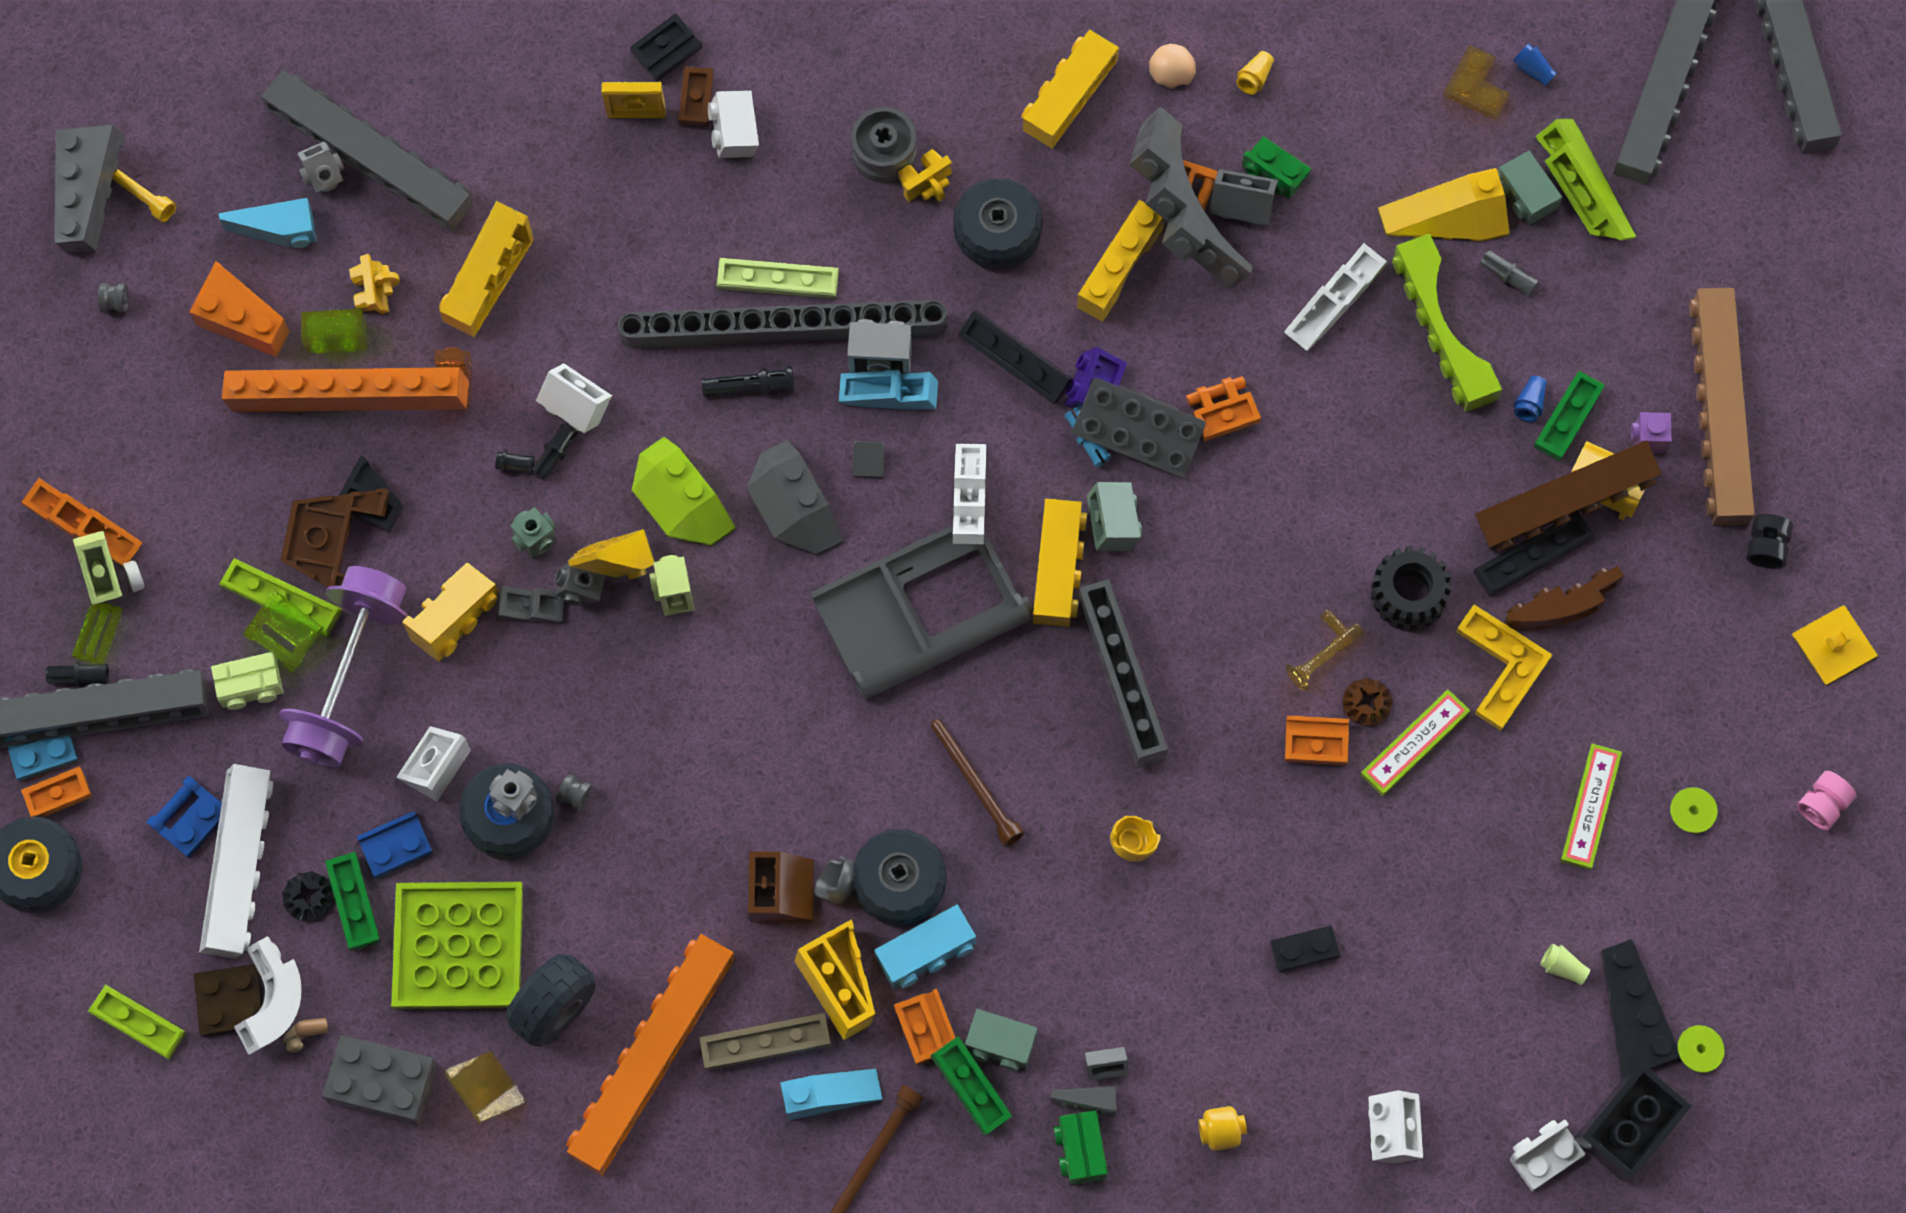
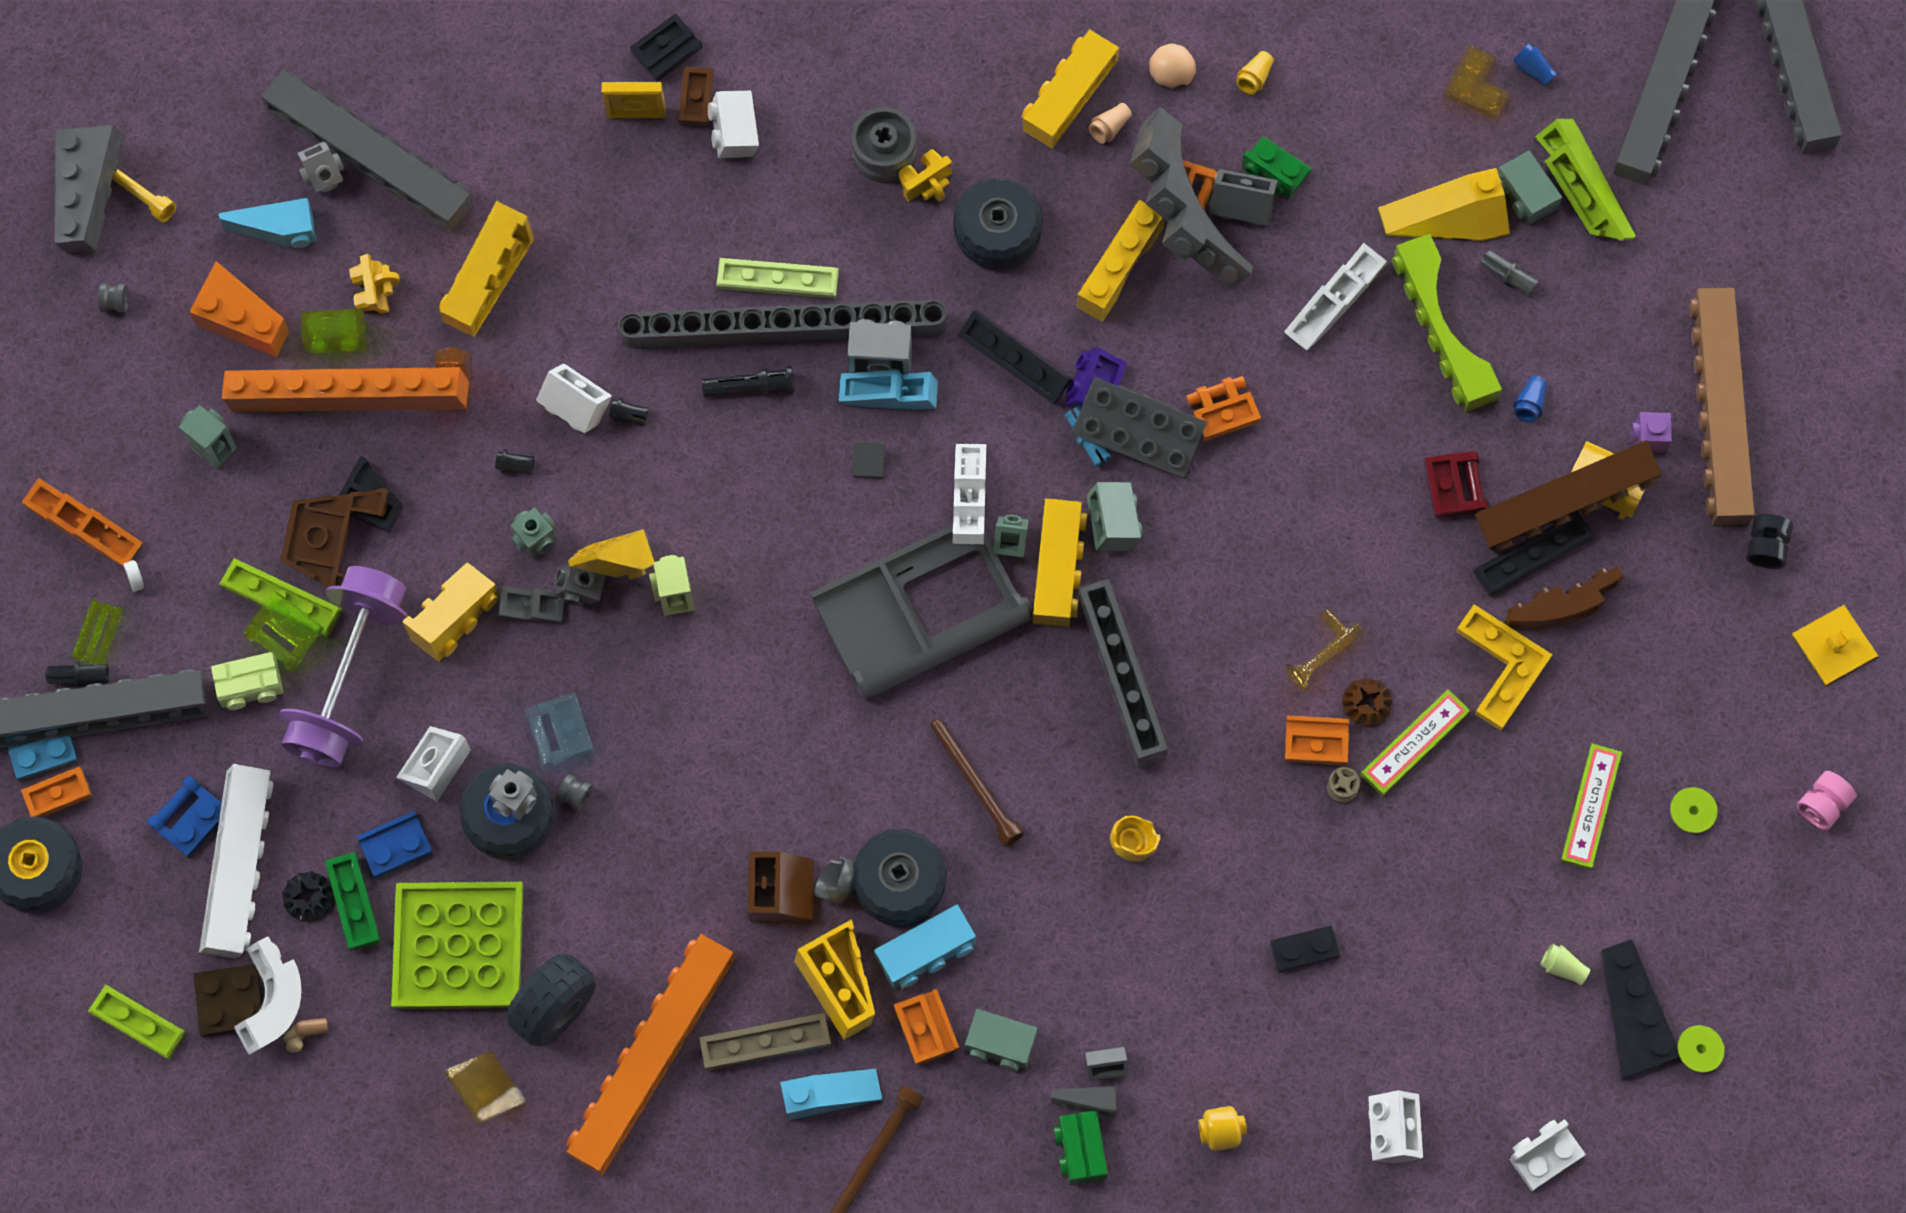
(97, 567): yellowish green brick -> none
(207, 435): none -> sand green brick
(380, 1080): dark grey brick -> none
(554, 450): black axle -> none
(568, 727): none -> clear light blue plate
(628, 412): none -> black pin
(679, 496): lime wedge -> none
(792, 501): dark grey wedge -> none
(971, 1085): green plate -> none
(1011, 530): none -> sand green brick
(1108, 124): none -> light nougat cone
(1345, 779): none -> dark tan wheel
(1405, 611): black tyre -> none
(1446, 485): none -> dark red plate
(1569, 416): green plate -> none
(1632, 1122): black brick -> none

